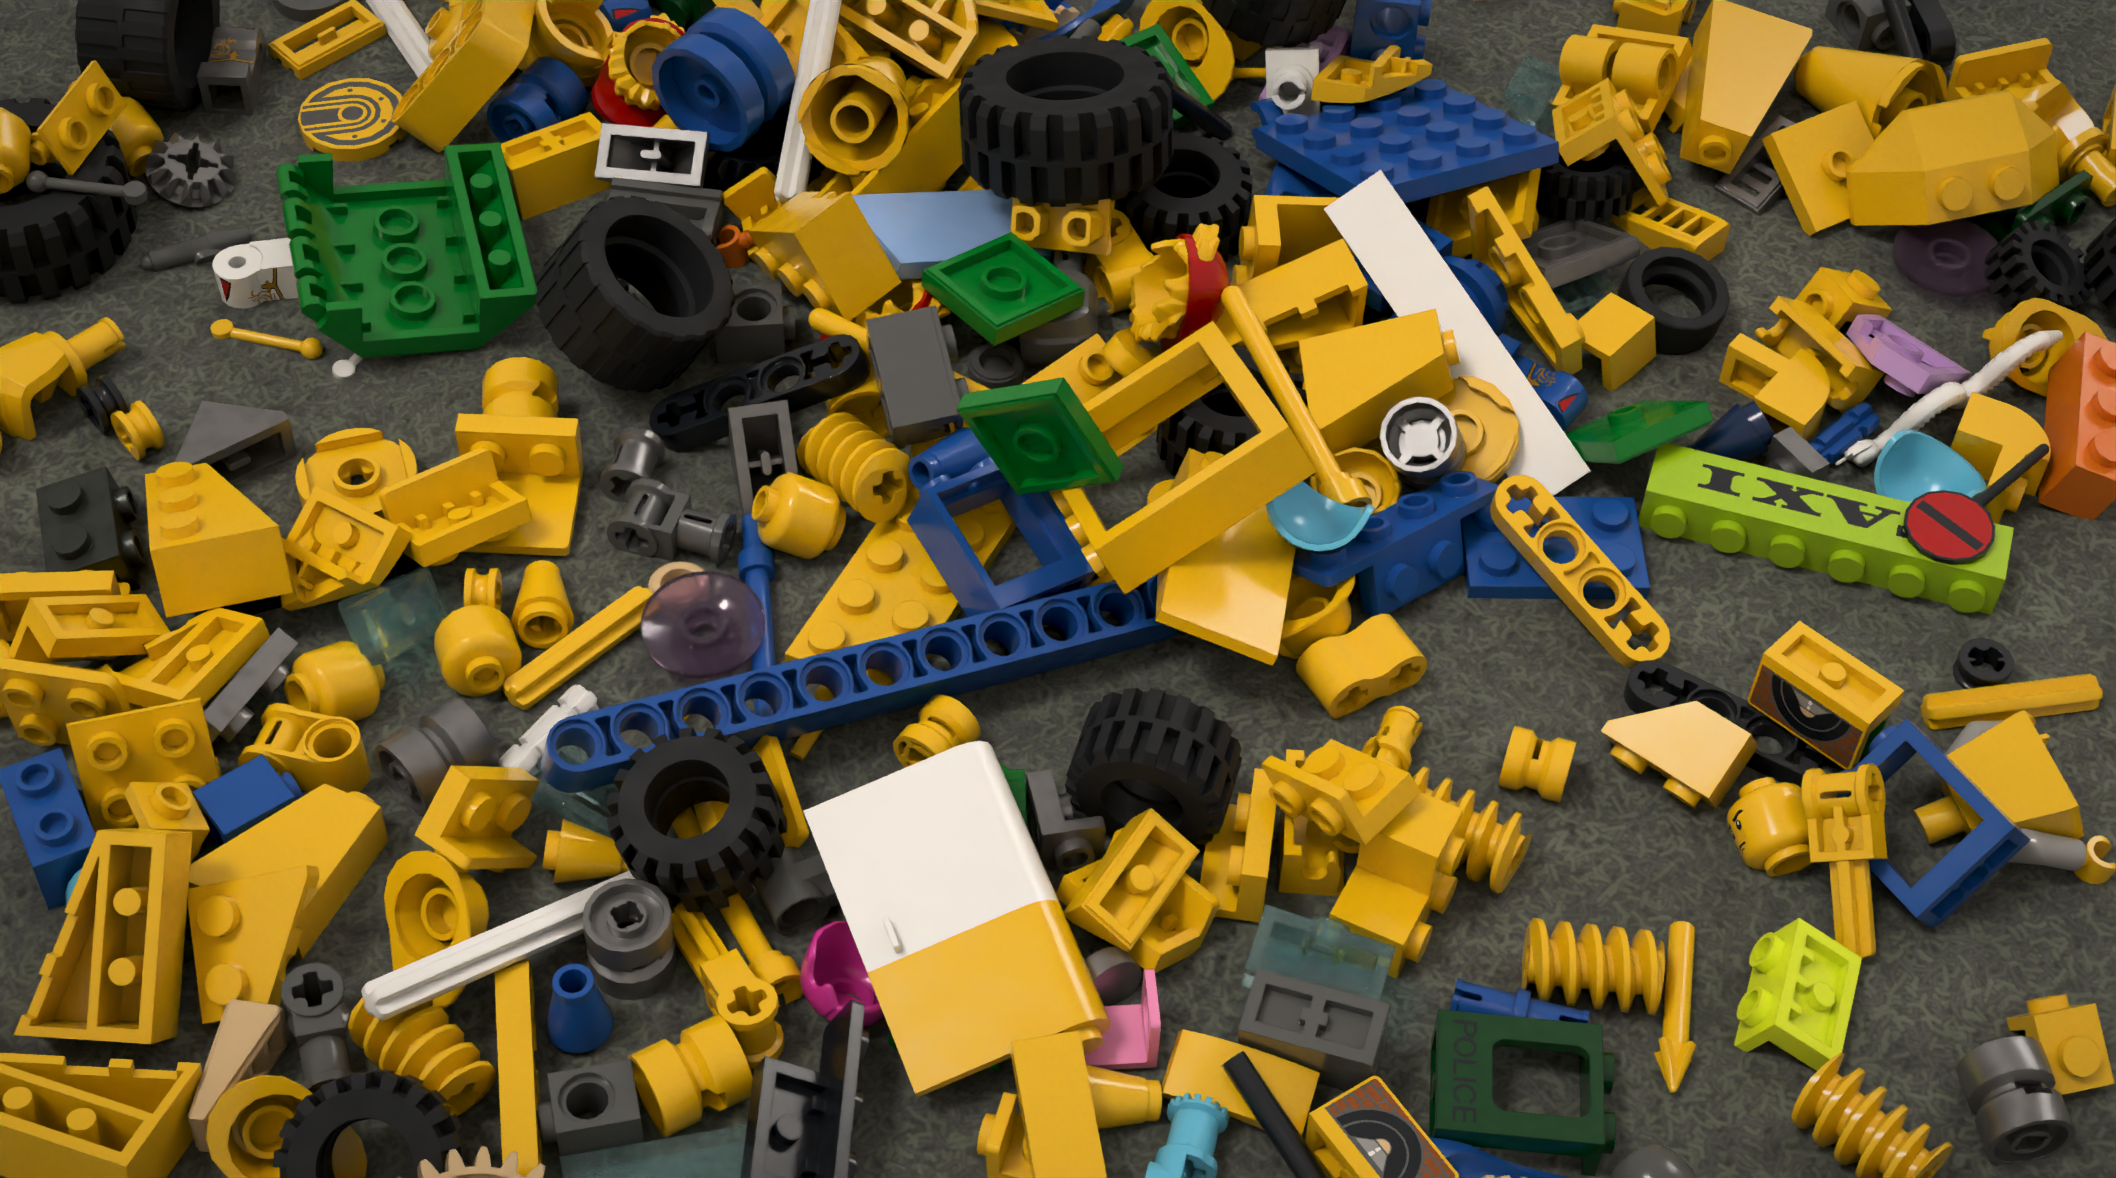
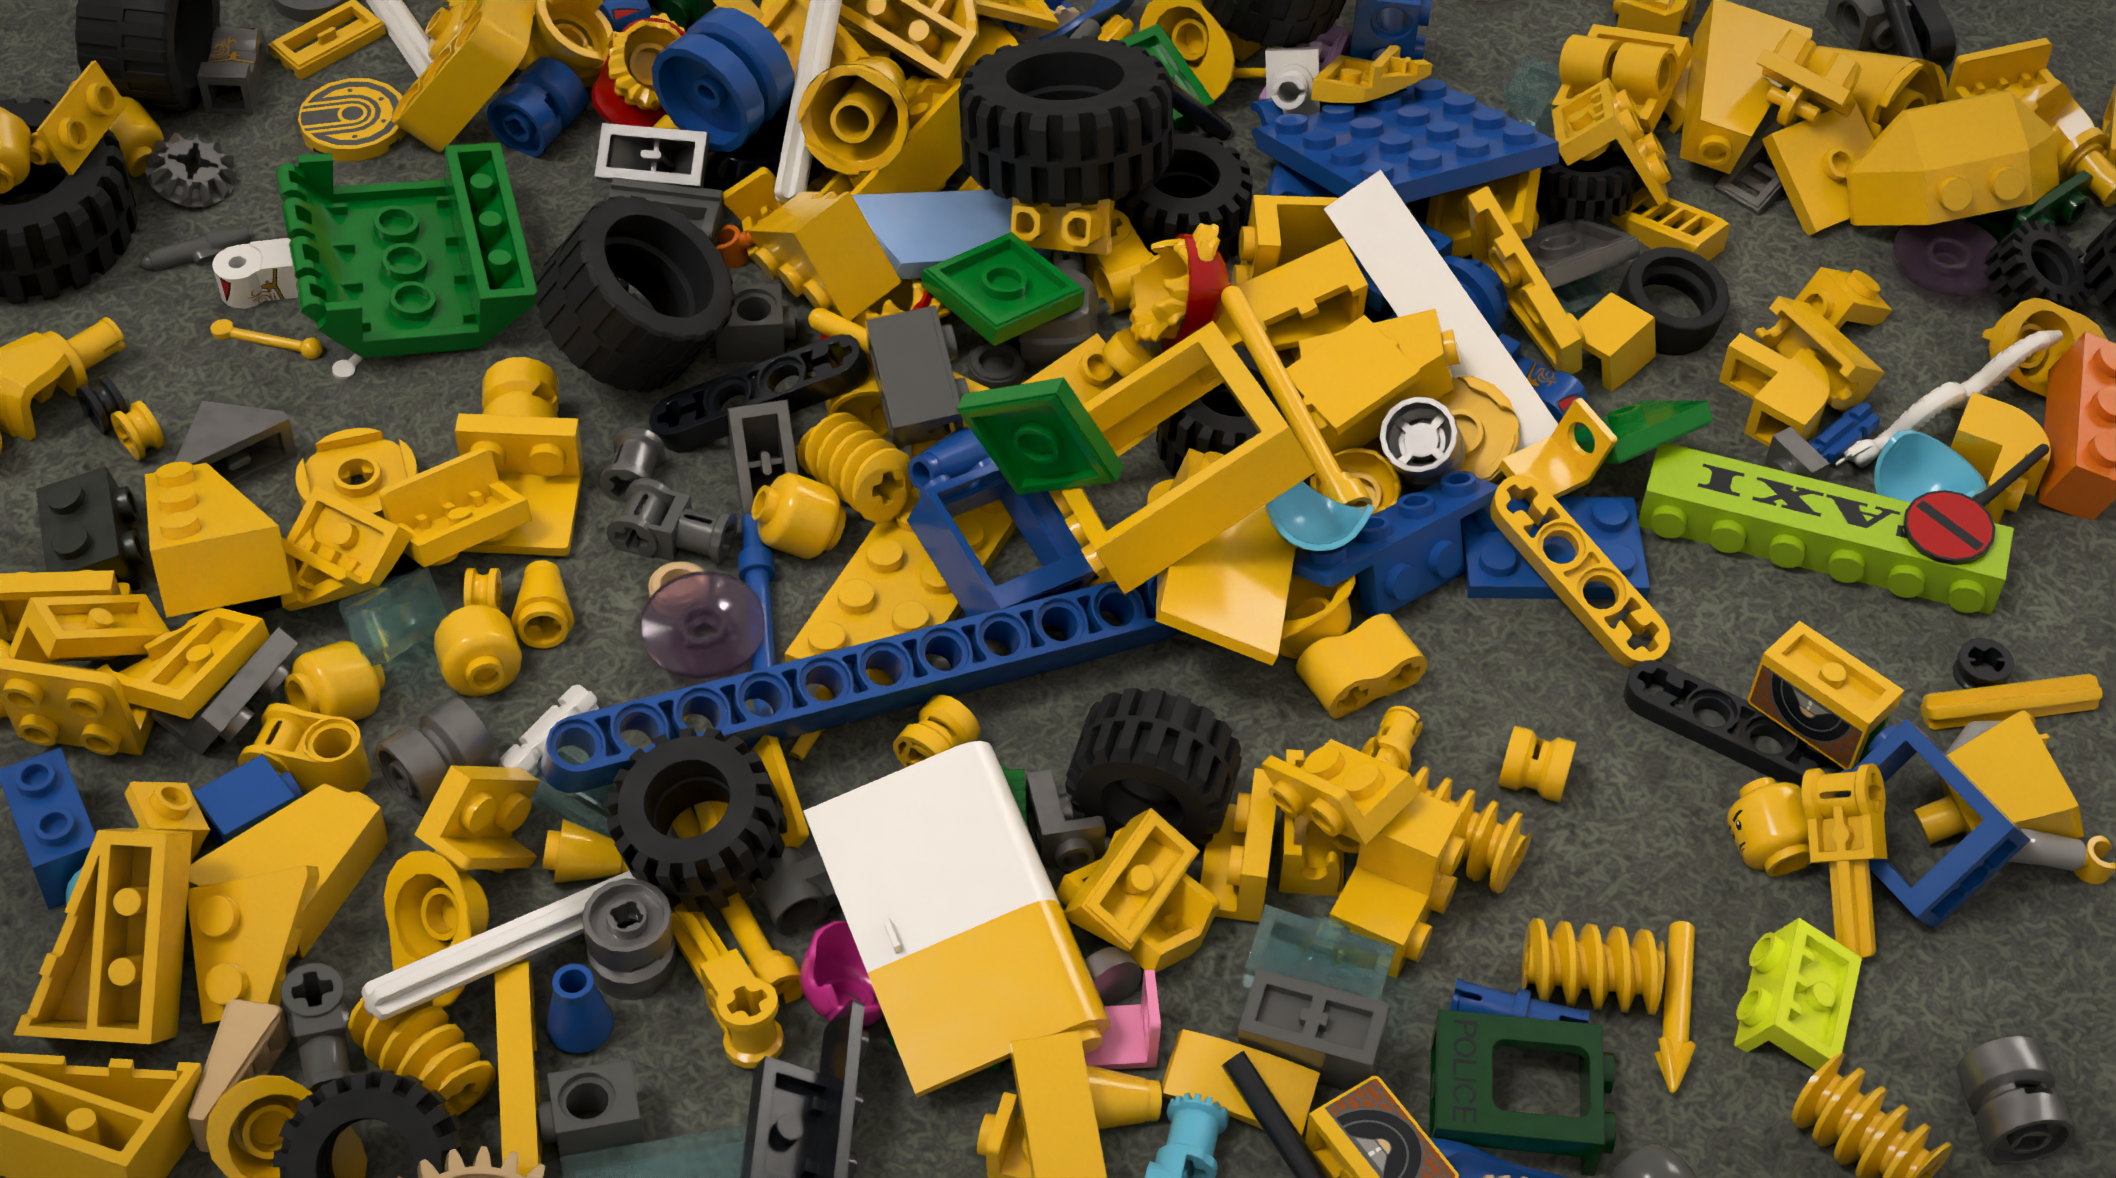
(133, 192): dark grey hinge -> none
(140, 746): yellow hinge -> none
(554, 165): yellow hinge -> none
(577, 650): yellow axle -> none
(696, 1073): yellow wheel -> none
(1352, 374): none -> yellow piece
(1559, 459): none -> yellow bracket
(1685, 744): yellow slope -> none
(1737, 434): dark blue cone -> none
(1788, 68): none -> yellow hips
(1906, 360): lavender plate -> none
(2070, 1040): yellow bracket -> none

